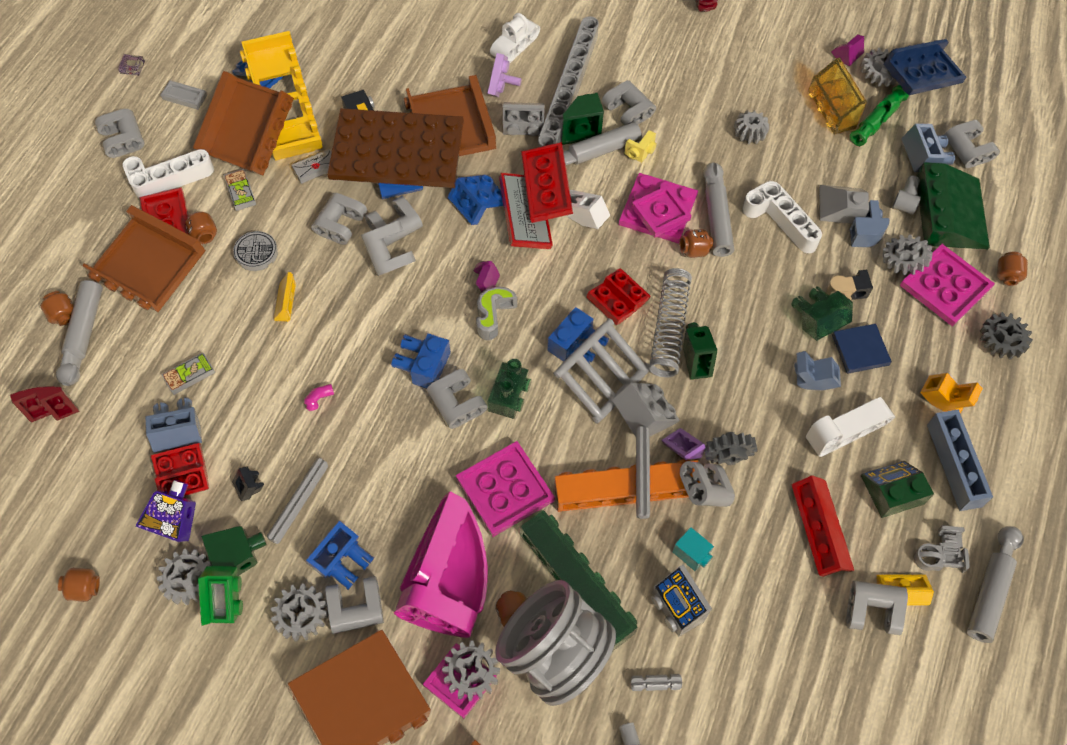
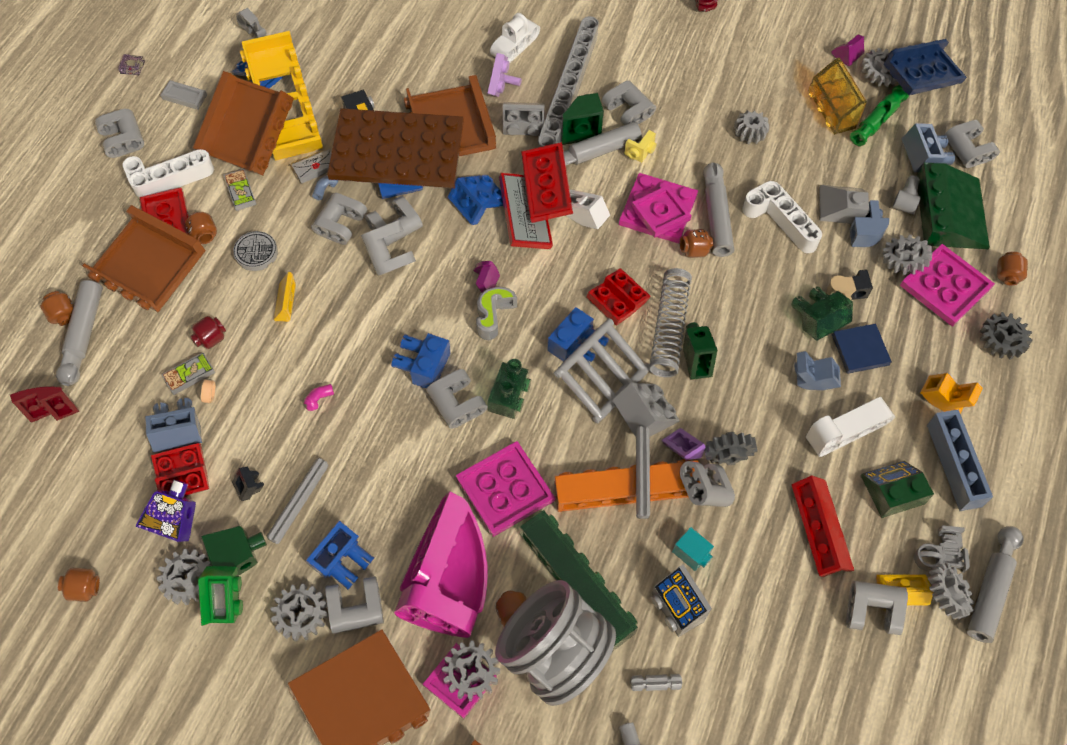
(207, 332): none -> dark red head
(208, 391): none -> light nougat tile
(250, 23): none -> light grey piece
(321, 186): none -> sand blue arm
(951, 591): none -> light grey gear

